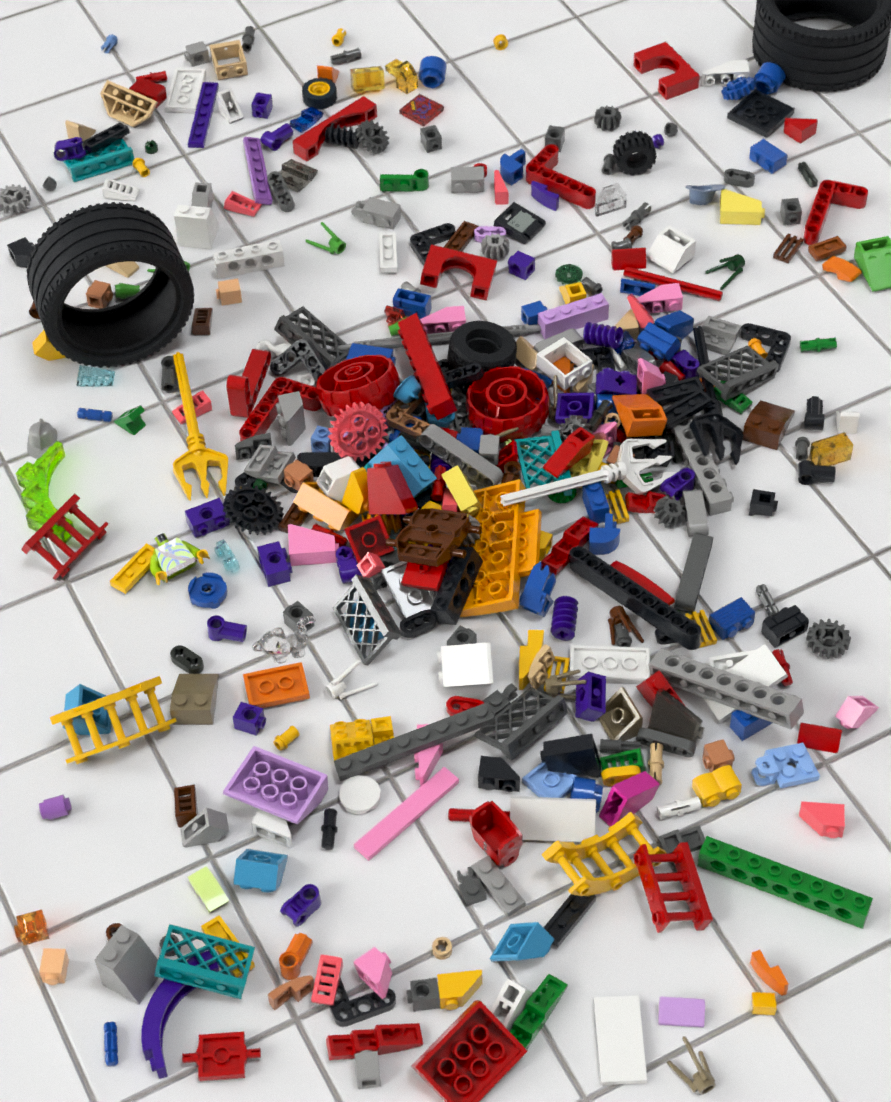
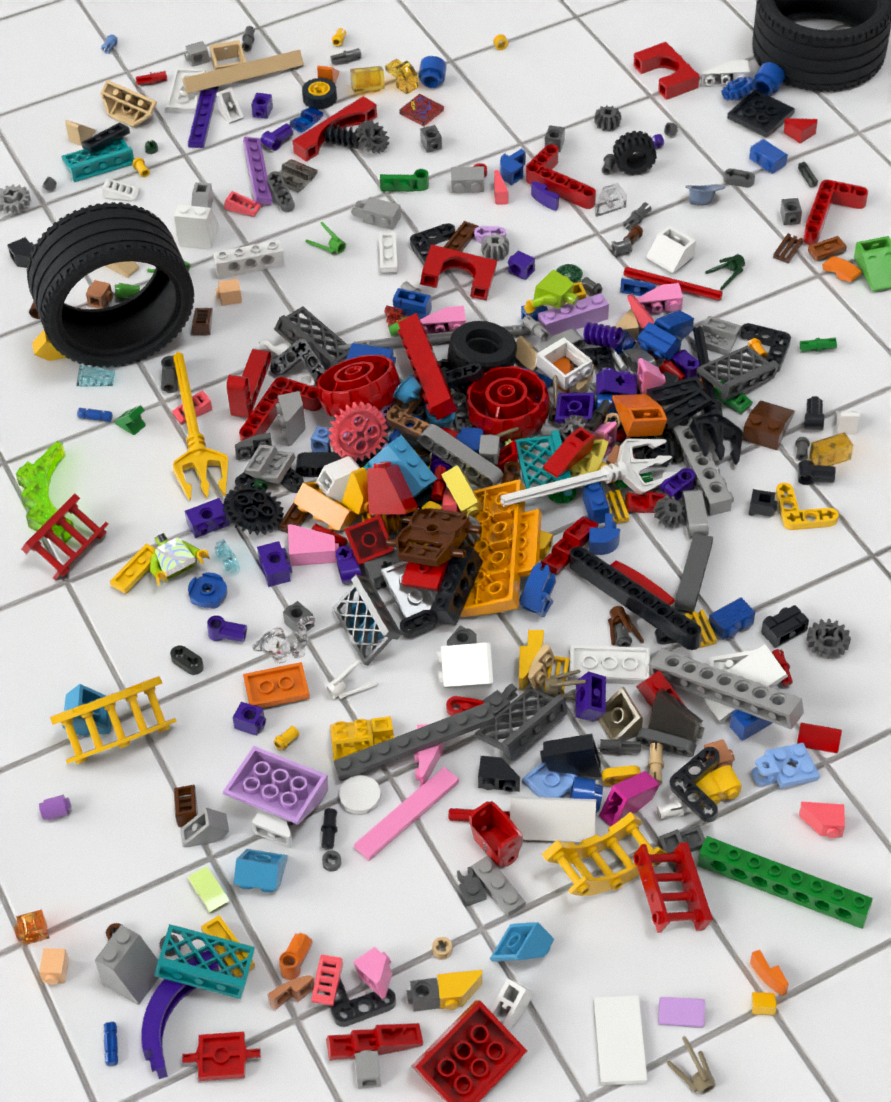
(40, 438): light grey piece -> none
(72, 149): dark purple piece -> none
(150, 89): red brick -> none
(194, 699): dark tan slope -> none
(242, 71): none -> tan tile
(297, 473): nougat brick -> none
(299, 907): dark purple piece -> none
(328, 865): none -> dark grey bush
(370, 565): coral slope -> none
(521, 225): black container -> none
(536, 328): none -> light grey pin
(538, 1010): green slope -> none
(552, 291): none -> lime torso
(564, 618): dark purple piece -> none
(568, 916): black plate -> none
(630, 257): red slope -> none
(630, 756): green slope -> none
(689, 781): none -> black beam
(740, 209): light yellow slope -> none
(767, 600): dark grey axle -> none
(796, 514): none -> yellow beam
(855, 711): bright pink slope -> none

